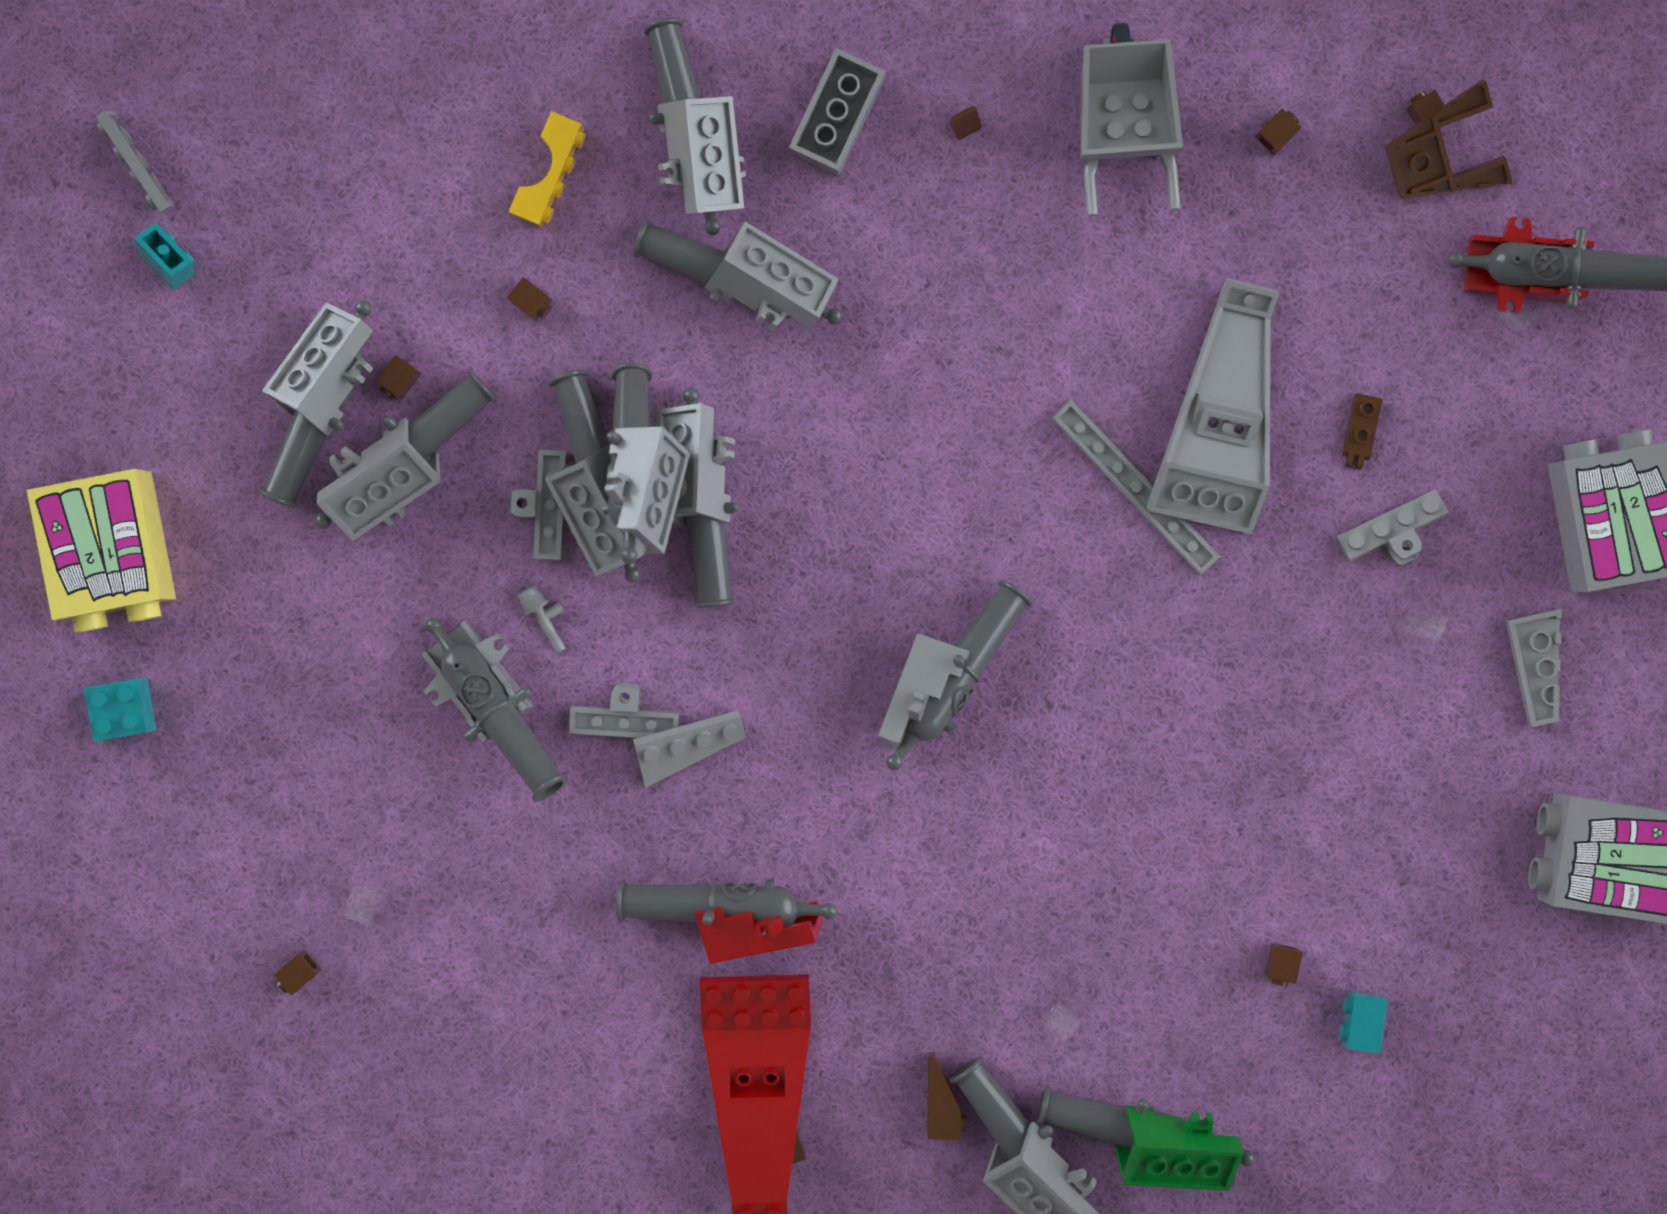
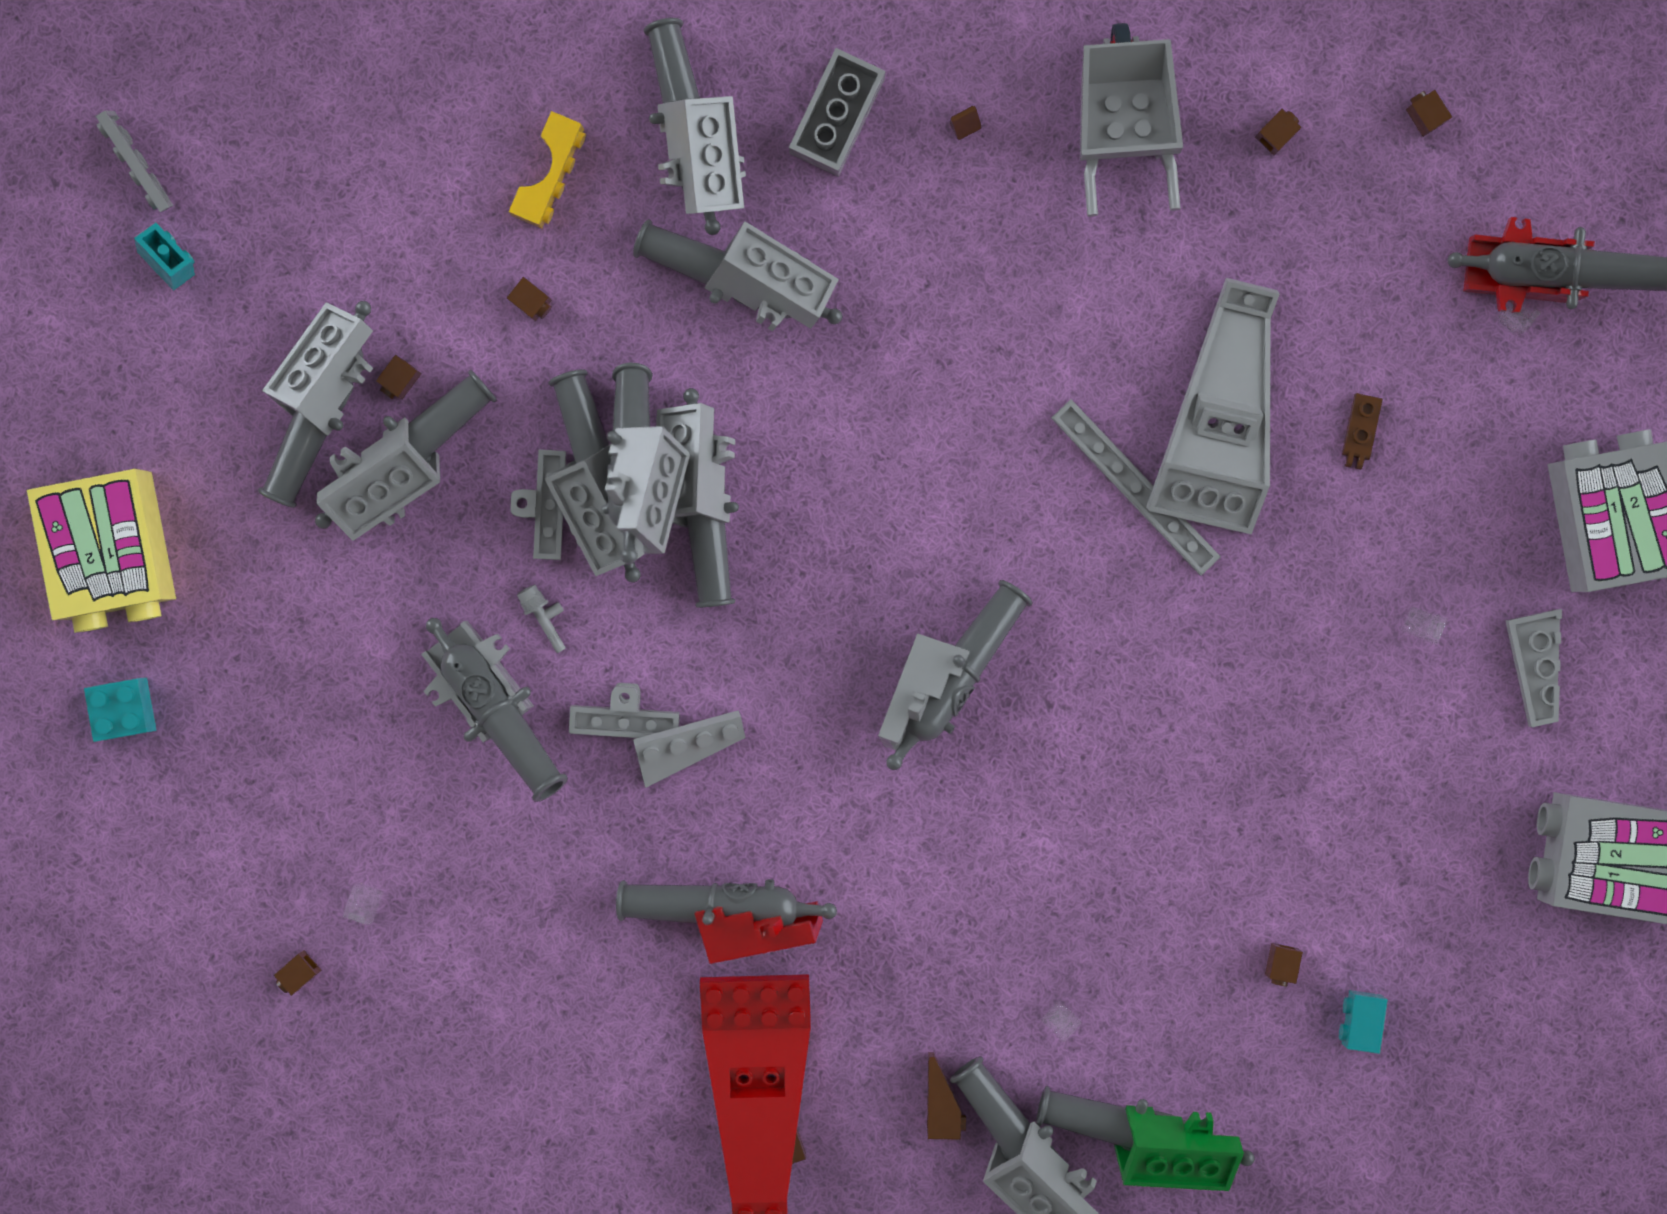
(1395, 530): light grey plate -> none
(1421, 159): reddish brown wing -> none

